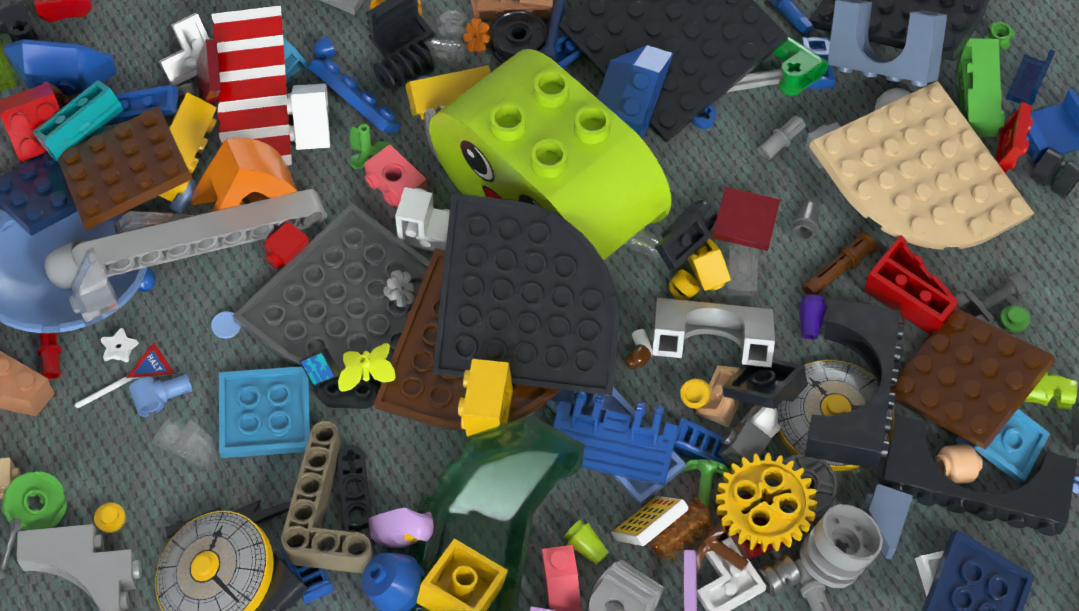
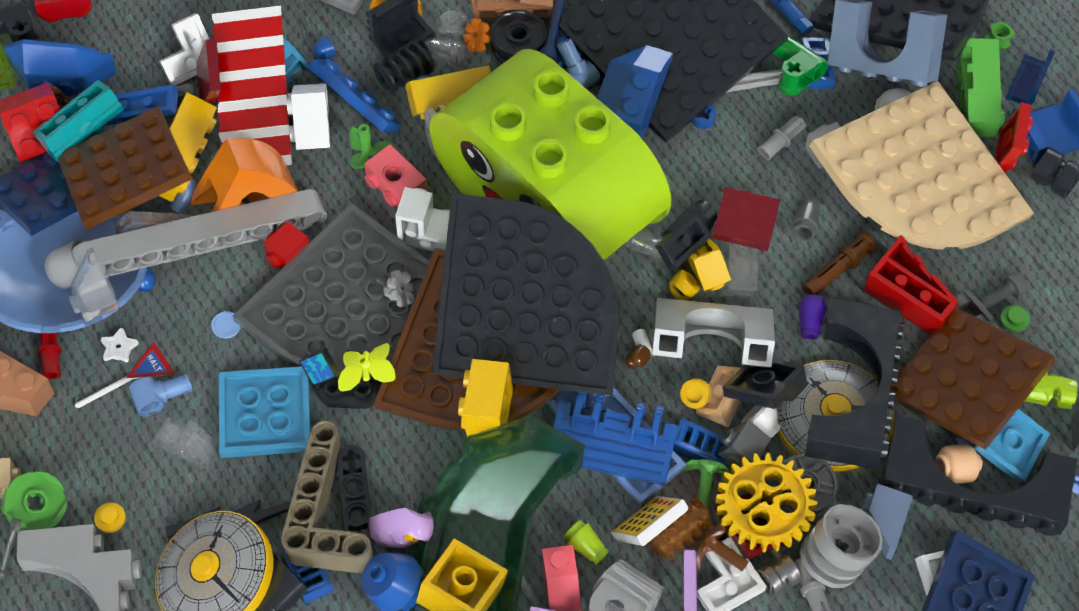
(578, 68): none -> medium blue pin

